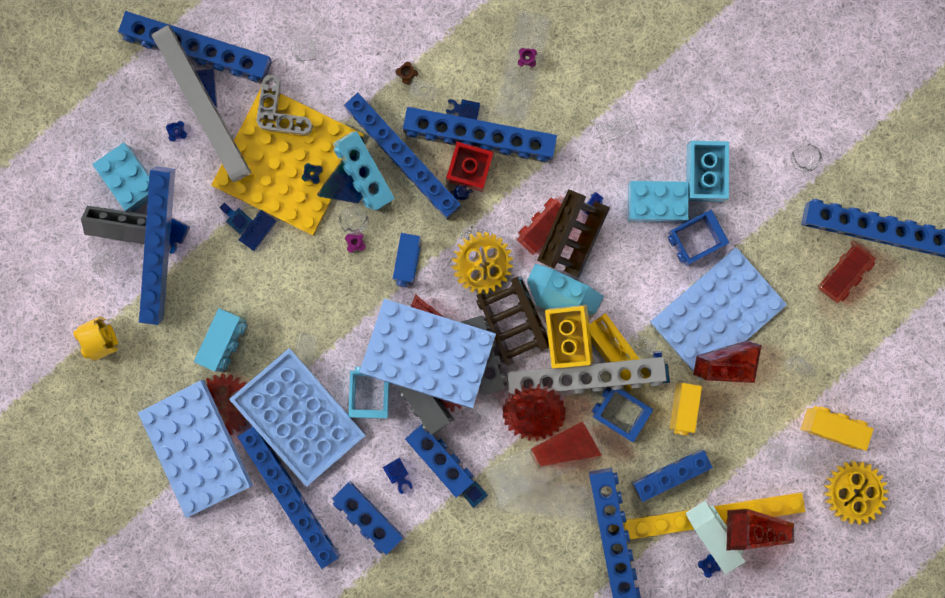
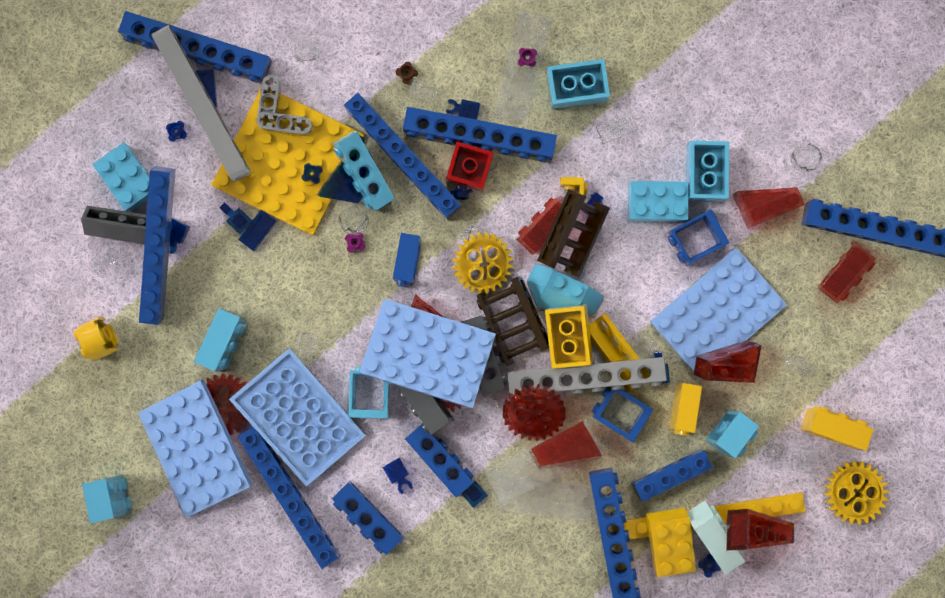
(106, 498): none -> medium azure brick
(572, 182): none -> yellow bracket
(577, 84): none -> medium azure brick
(671, 542): none -> yellow brick
(732, 434): none -> medium azure brick
(766, 204): none -> clear red wedge

